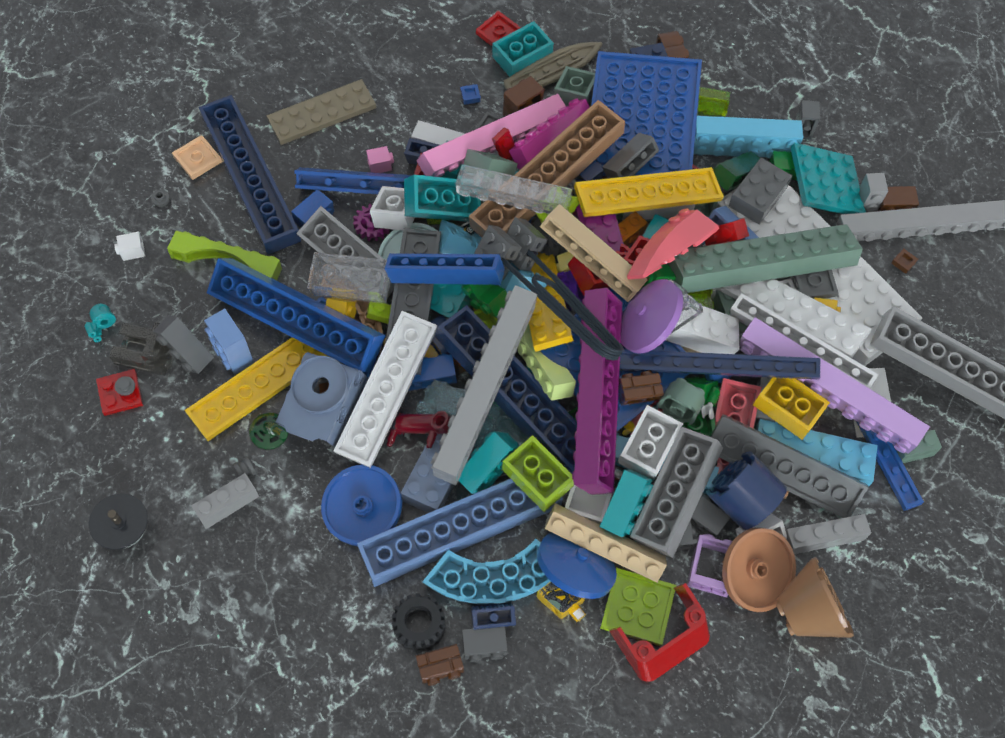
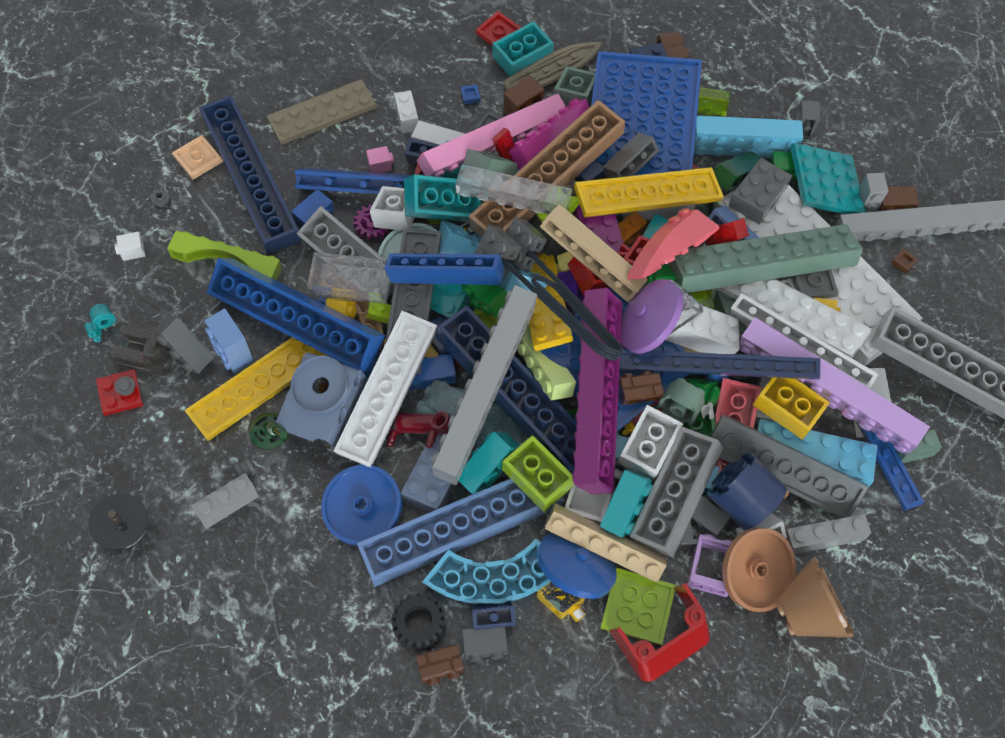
(406, 111): none -> white brick

